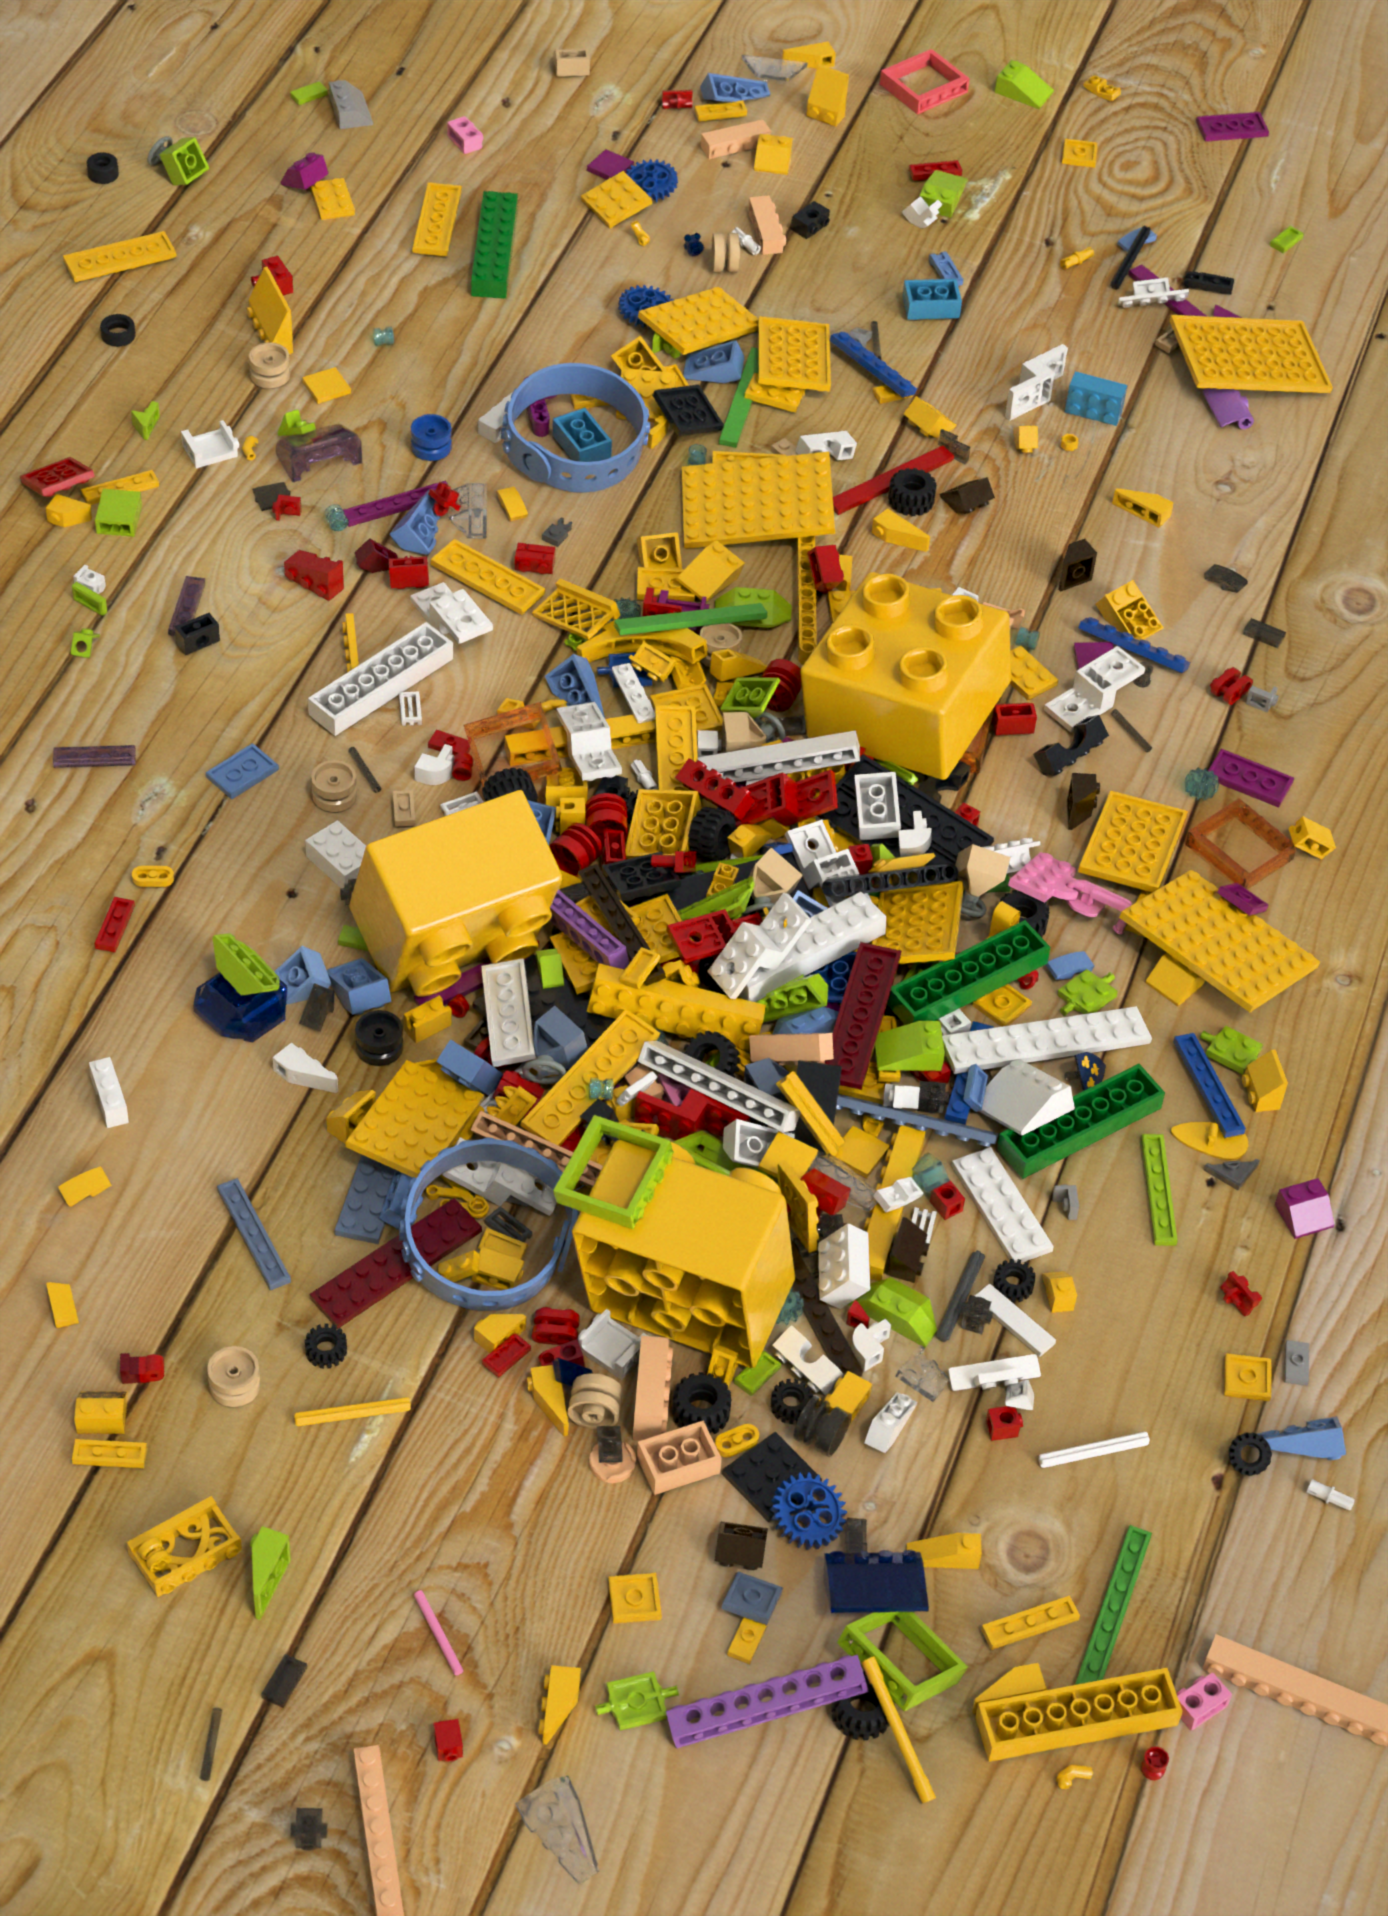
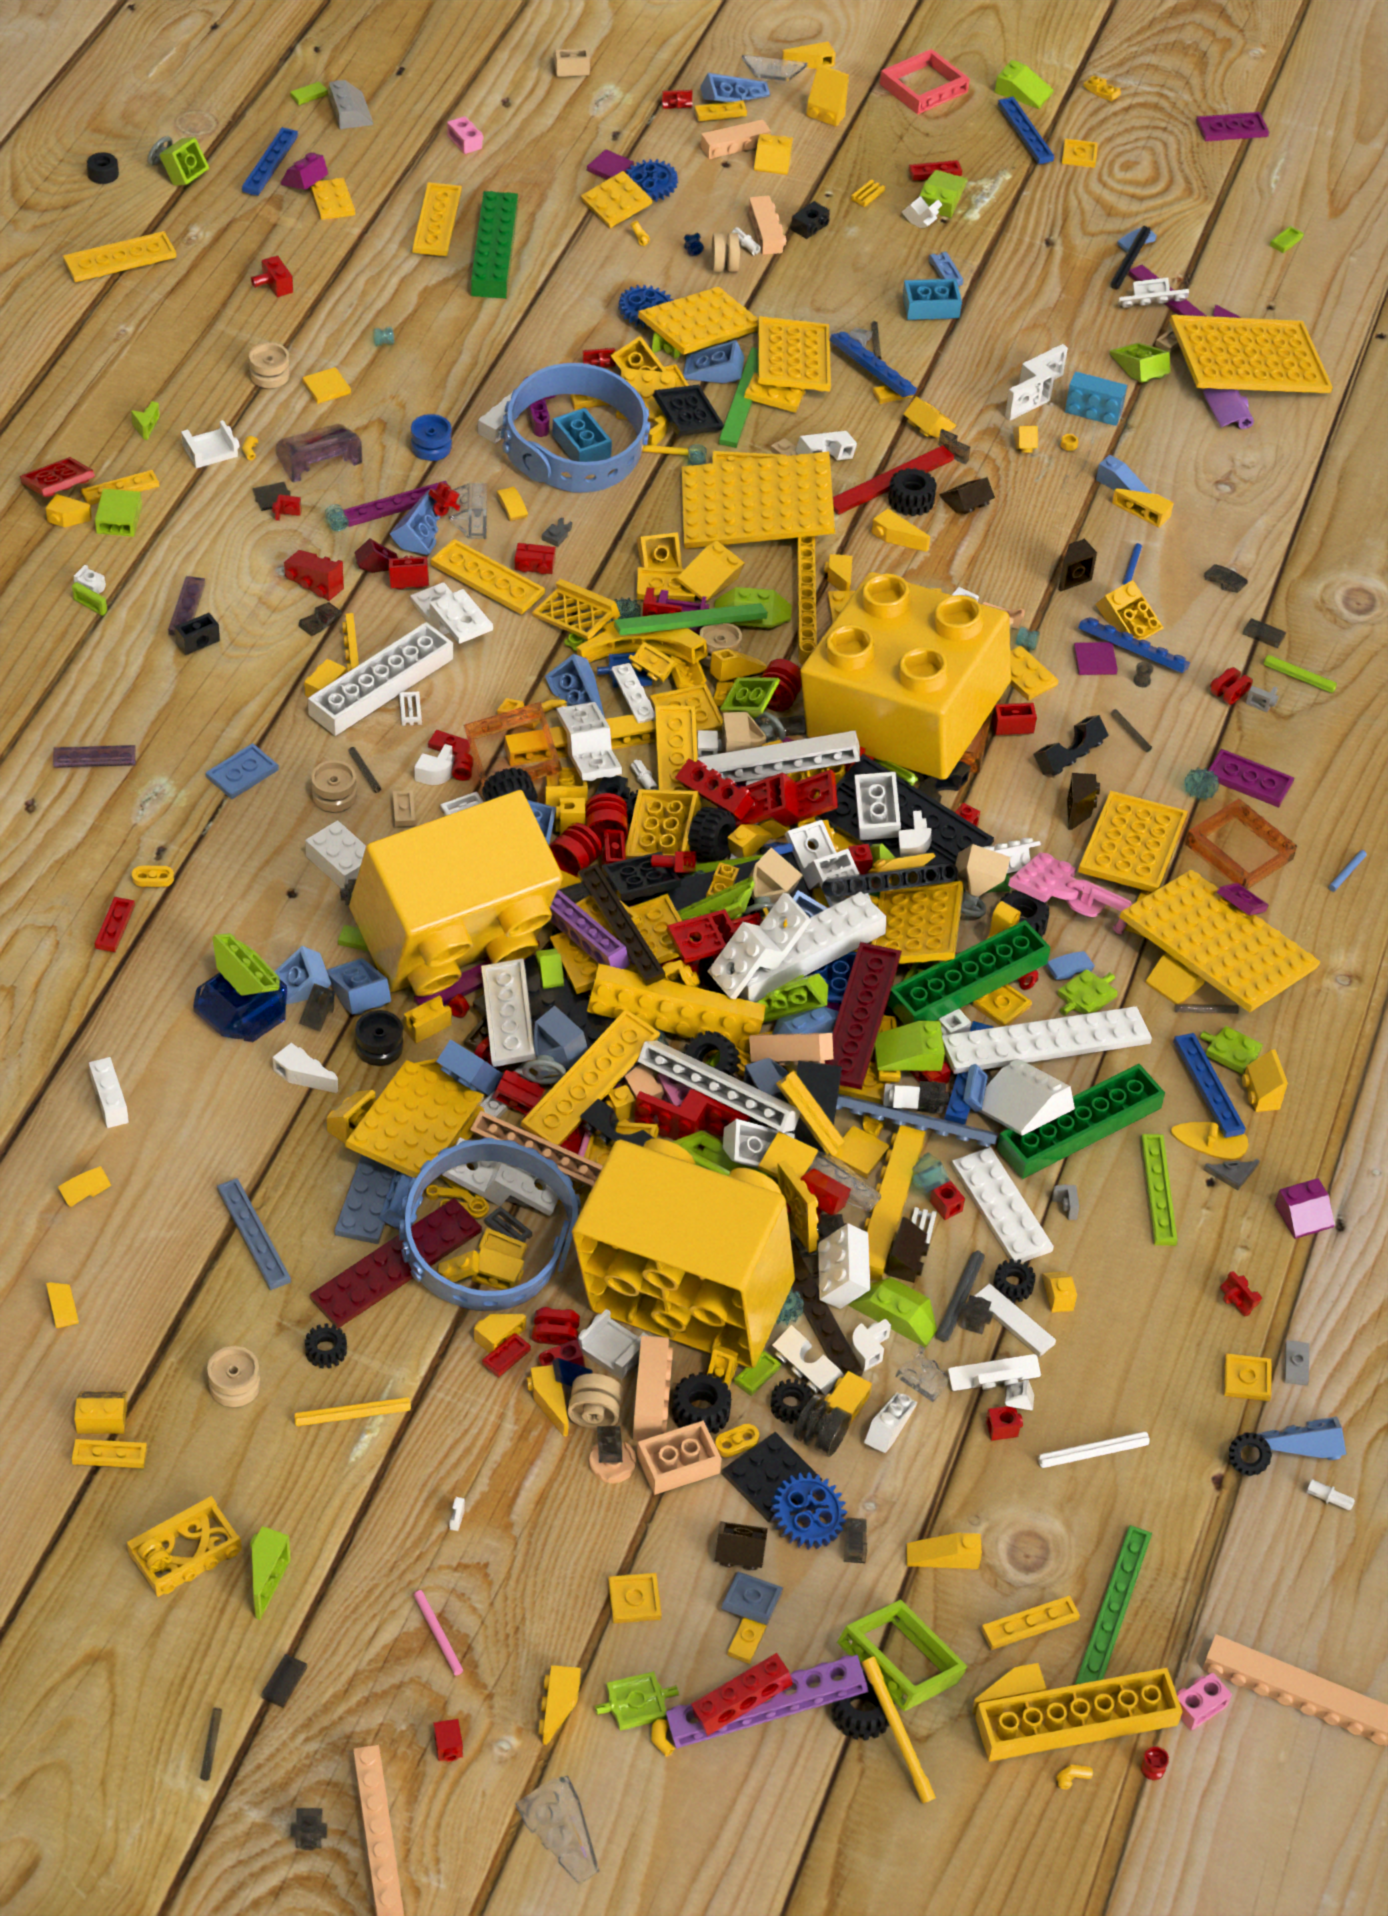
(84, 635): lime bracket -> none
(117, 321): black tyre -> none
(141, 1369): leg -> none
(269, 161): none -> blue plate
(270, 312): yellow slope -> none
(292, 425): lime slope -> none
(322, 618): none -> clear smoke slope
(323, 676): none -> yellow brick
(459, 1508): none -> white tile
(513, 1107): yellow plate -> none
(597, 1091): clear light blue wheel -> none
(599, 357): none -> red hips
(626, 1217): lime window -> none
(633, 1090): white tile -> none
(639, 968): yellow tile -> none
(658, 1736): none -> yellow arm
(665, 450): none -> yellow bar
(742, 1694): none -> red brick
(825, 567): red slope -> none
(857, 1315): red slope -> none
(865, 191): none -> yellow tile
(875, 1582): clear blue slope -> none
(898, 1195): white slope -> none
(1026, 130): none -> blue plate
(1076, 258): yellow pin -> none
(1089, 1070): dark blue shield -> none
(1094, 688): white bracket -> none
(1117, 474): none -> medium blue slope
(1132, 564): none -> blue bar
(1142, 361): none -> lime slope
(1195, 1008): none -> clear smoke bar
(1209, 282): black hinge -> none
(1300, 673): none -> lime axle
(1310, 835): yellow brick -> none
(1347, 870): none -> medium blue bar

